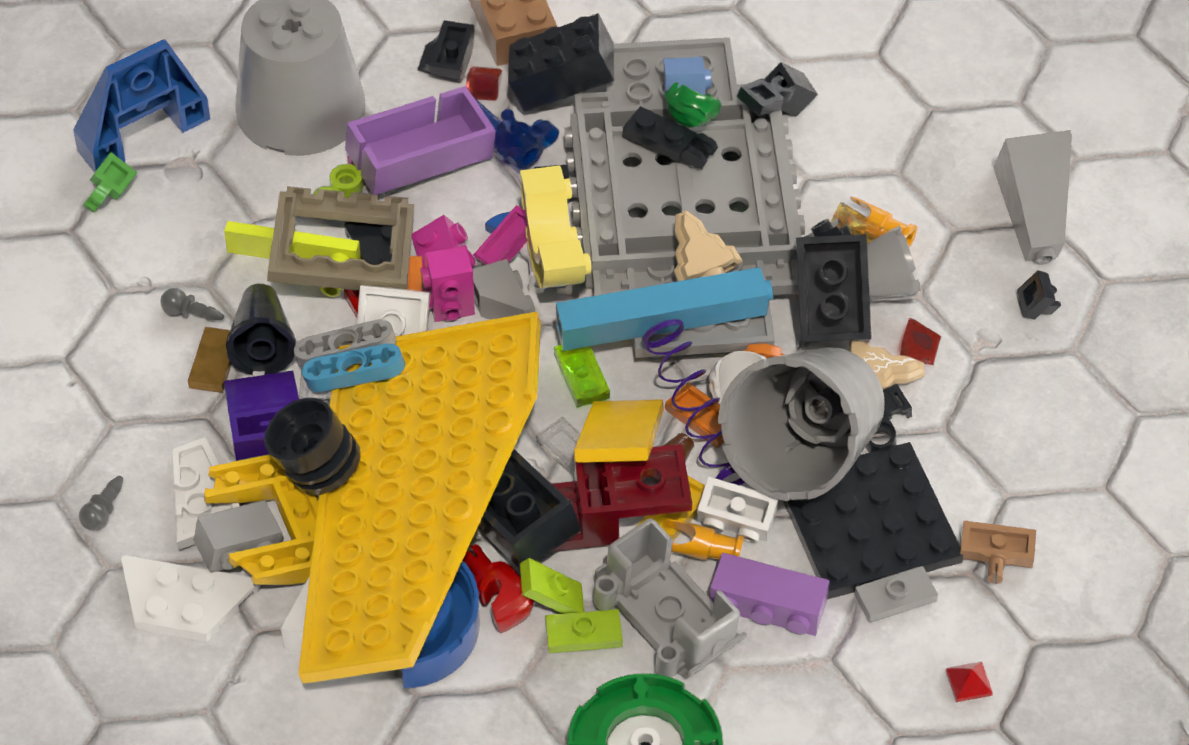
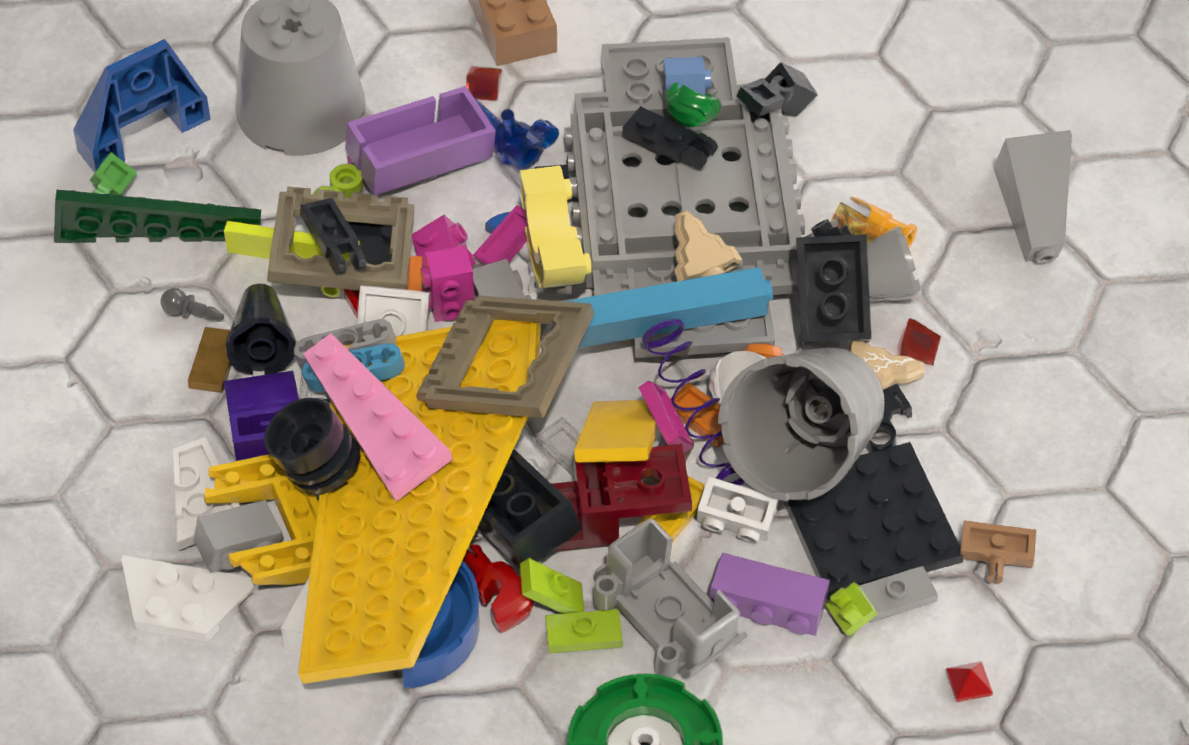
(89, 216): none -> dark green wing
(95, 513): dark grey bar -> none
(333, 234): none -> black hinge
(387, 431): none -> bright pink wing
(449, 51): black slope -> none
(545, 373): none -> dark tan hinge
(561, 62): black brick -> none
(582, 375): clear neon green plate -> none
(665, 415): none -> dark pink tile
(704, 541): light orange piece -> none
(851, 608): none -> lime tile
(1038, 296): black tile -> none

